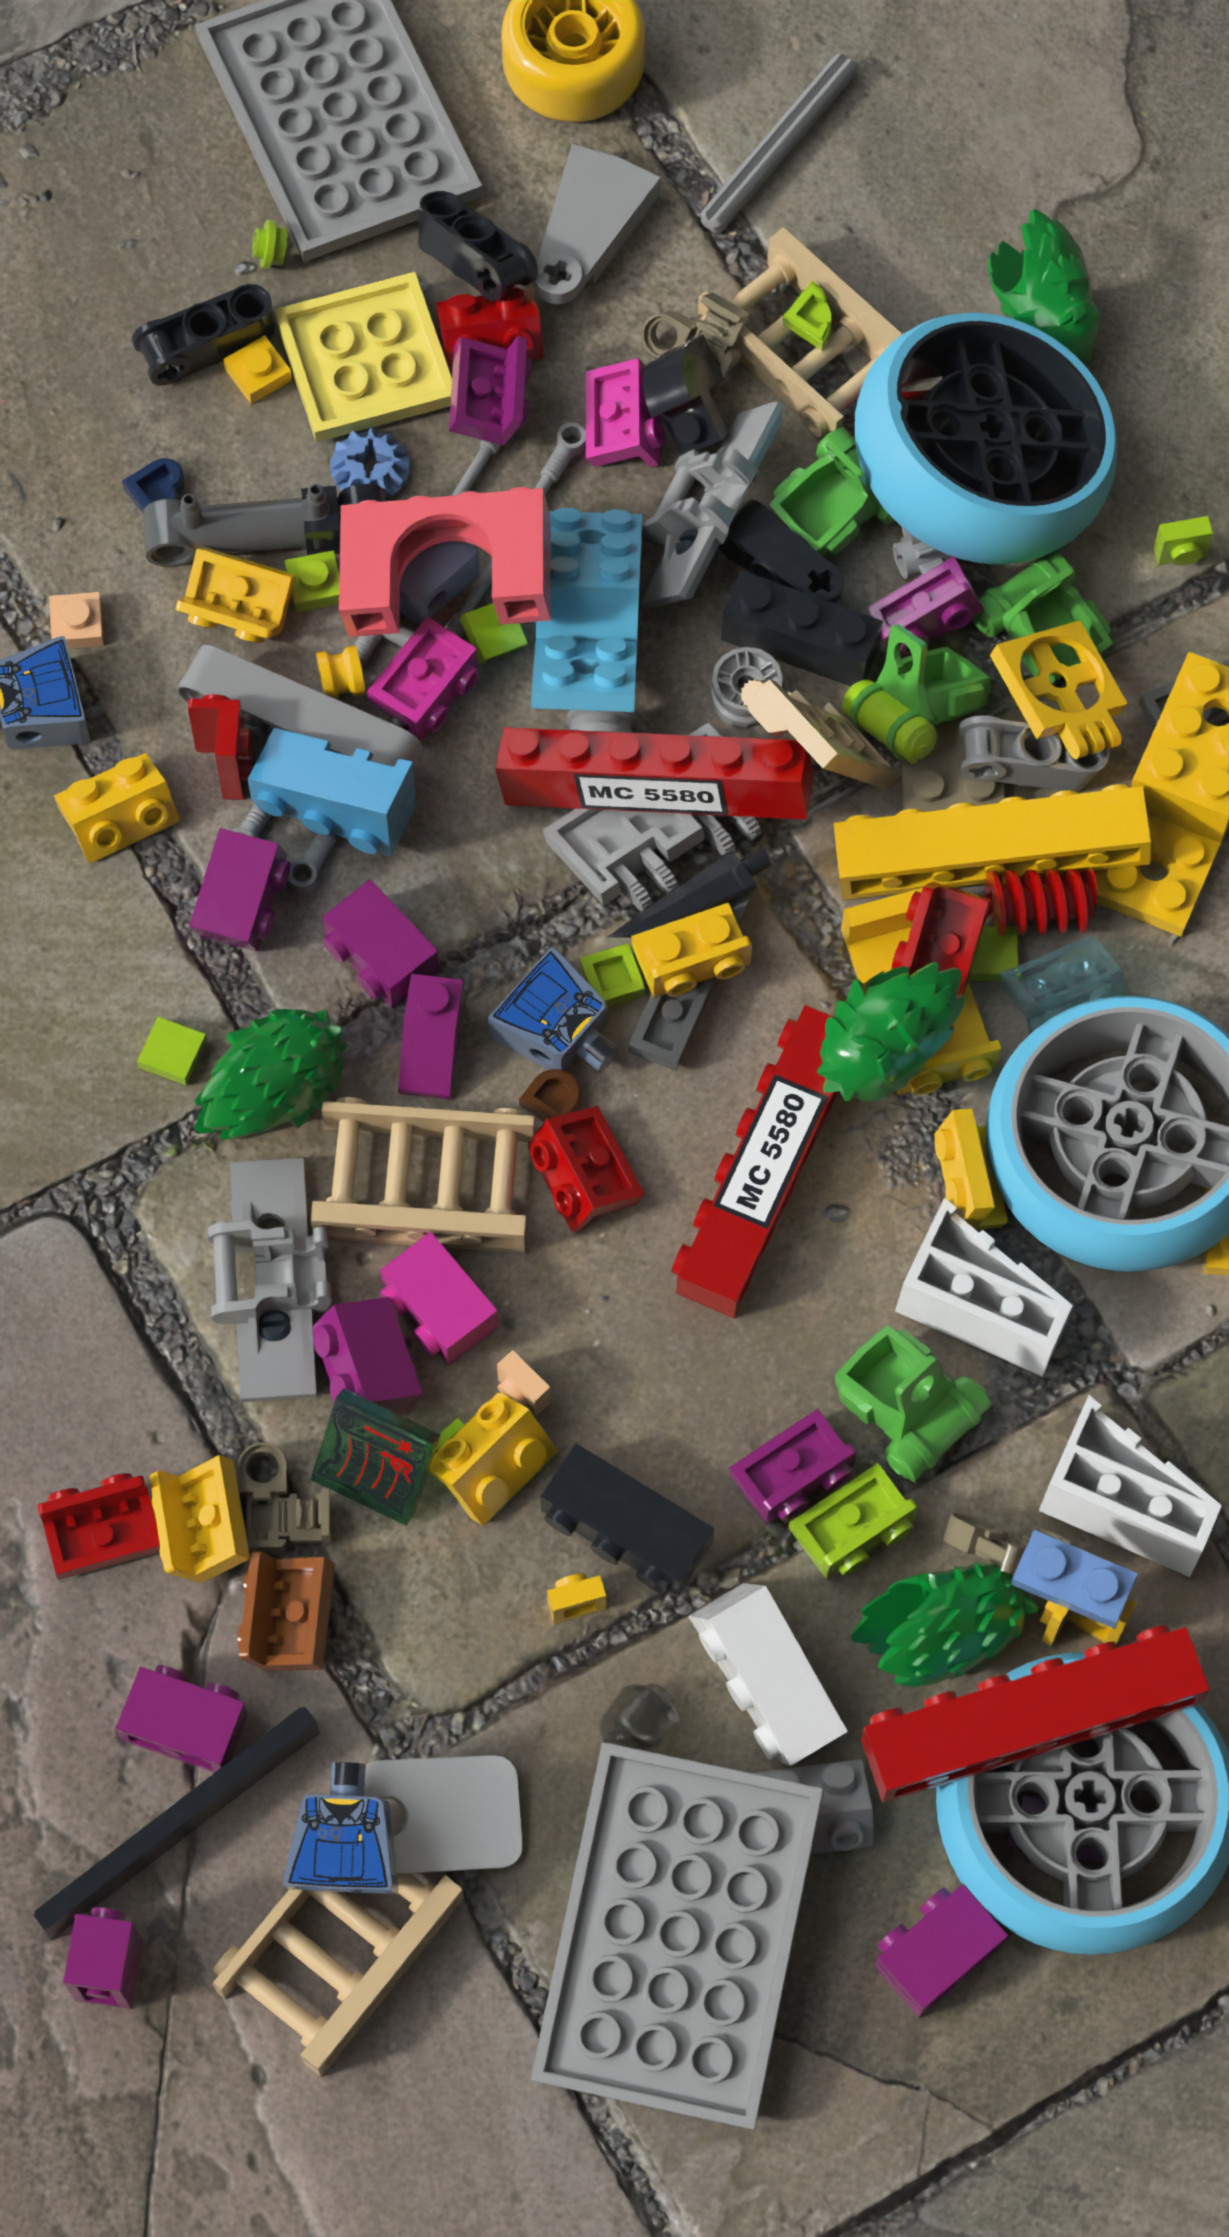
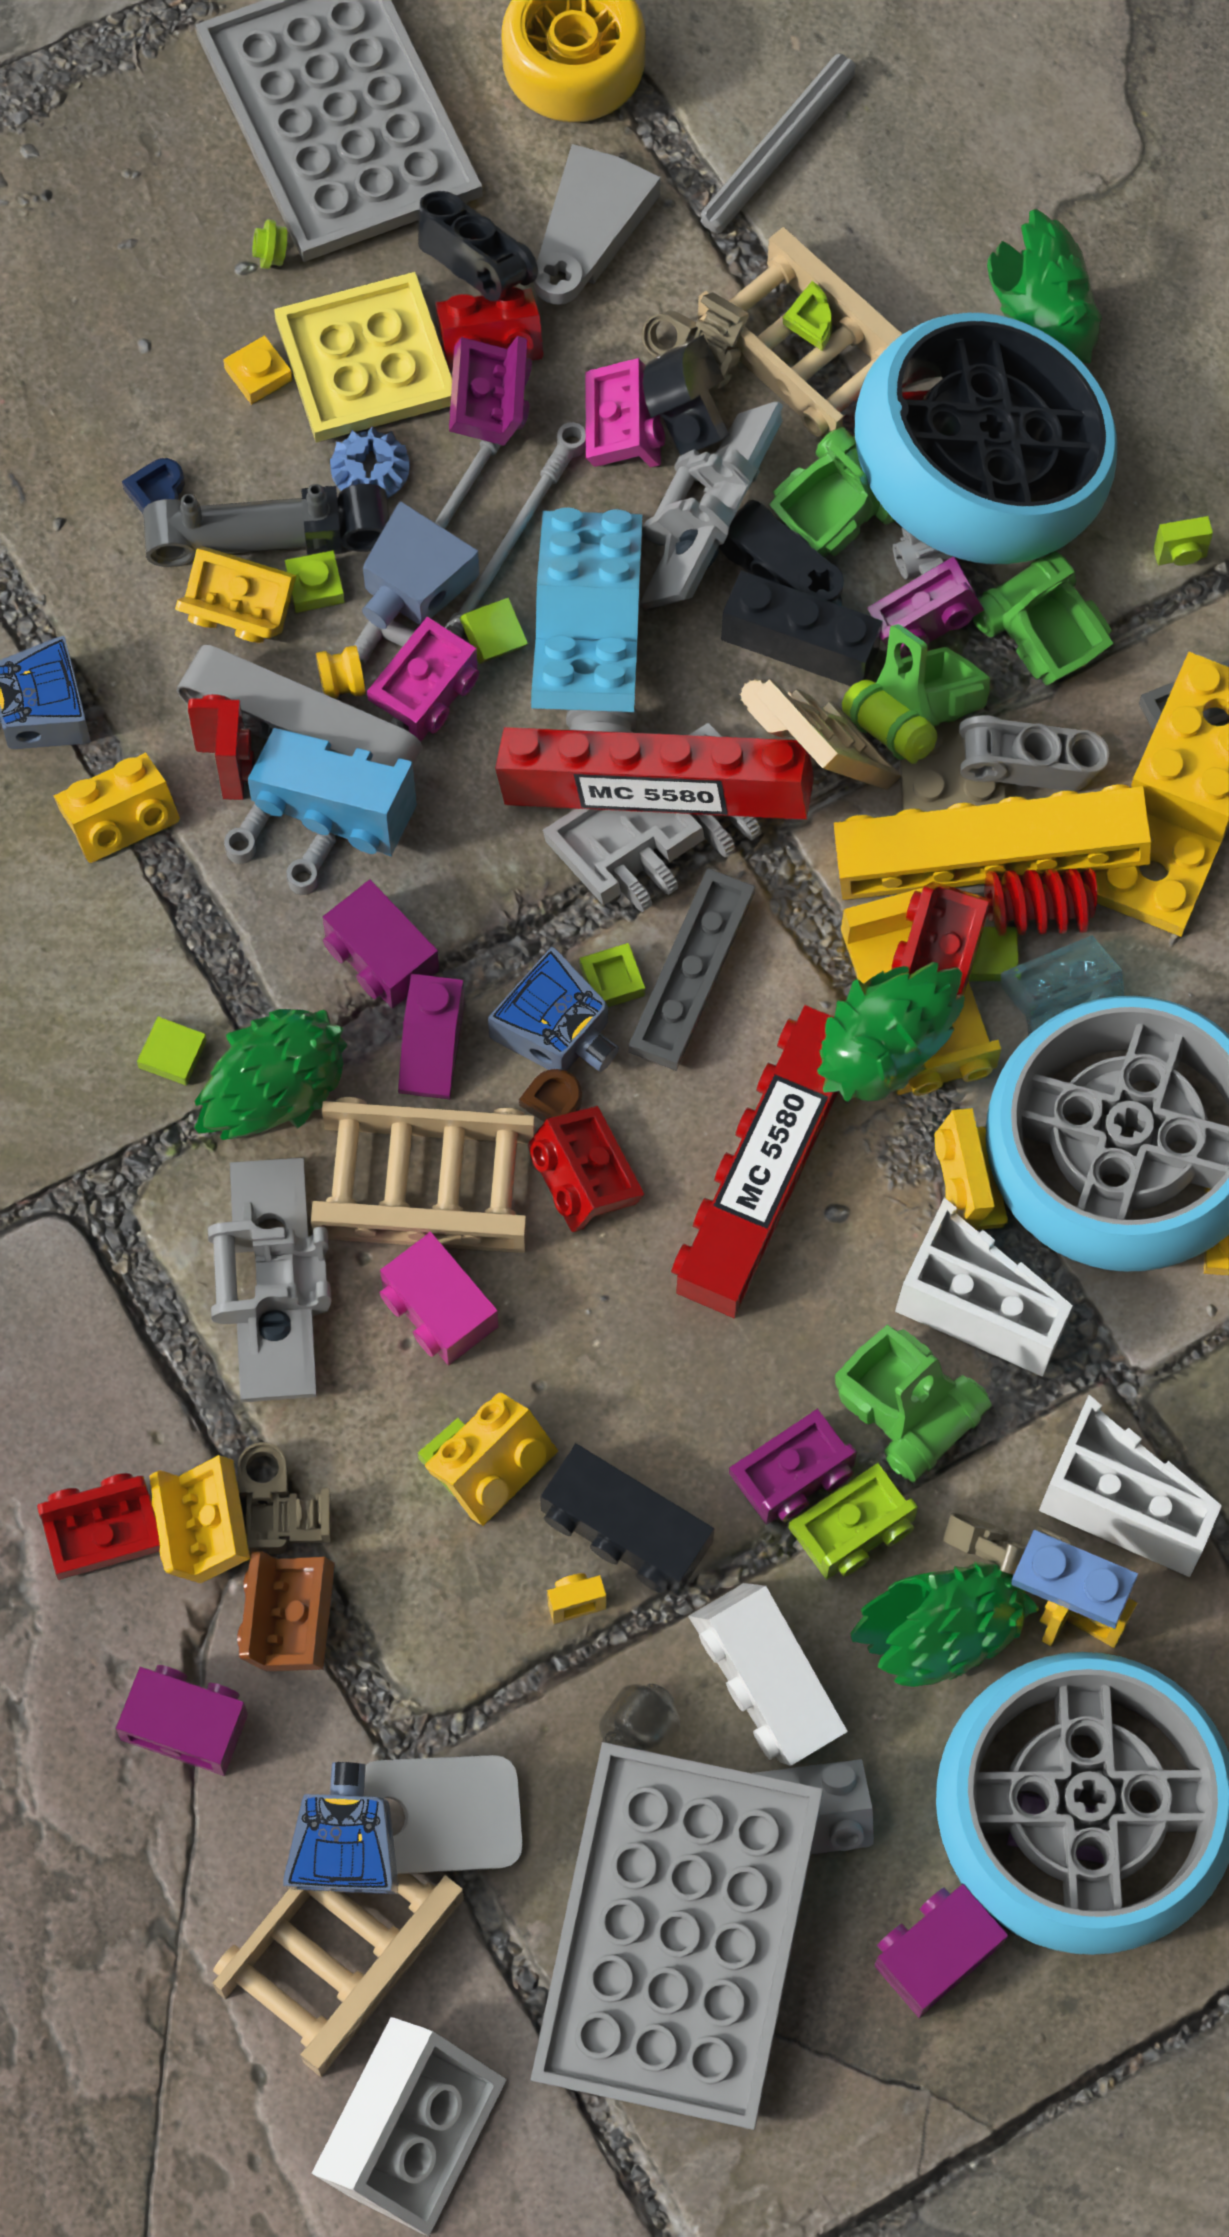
(77, 619): light nougat plate -> none
(103, 1959): magenta brick -> none
(177, 1822): black tile -> none
(179, 338): black piece -> none
(240, 890): magenta brick -> none
(367, 1353): magenta brick -> none
(375, 1456): clear green tile -> none
(387, 535): coral arch -> none
(409, 2125): none -> white slope
(522, 1383): light nougat plate -> none
(692, 951): yellow bracket -> none
(710, 887): black bar -> none
(734, 670): light grey wheel -> none
(1033, 1713): red brick -> none
(1078, 728): yellow piece -> none

